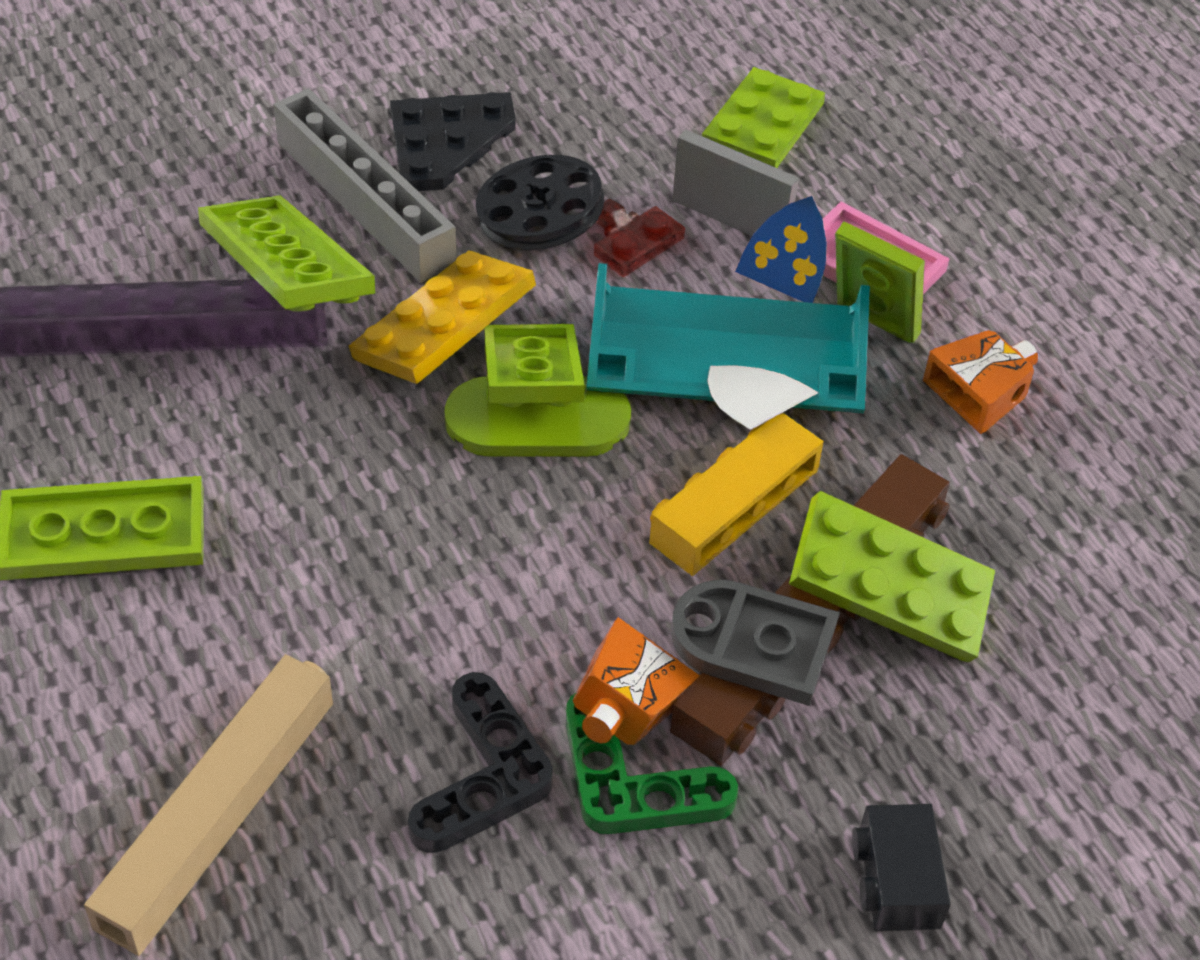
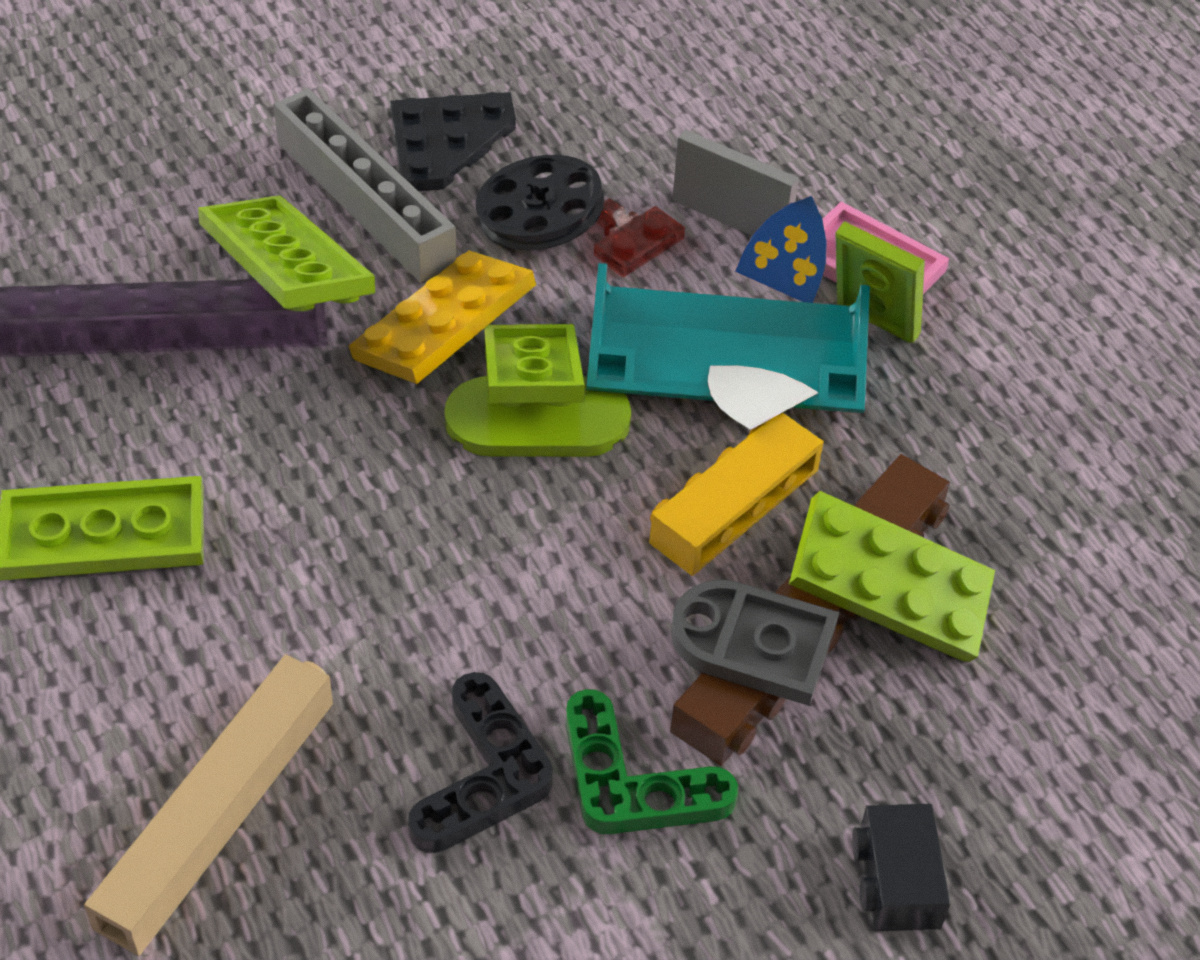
(629, 686): orange torso -> none
(765, 116): lime plate -> none
(981, 376): orange torso -> none

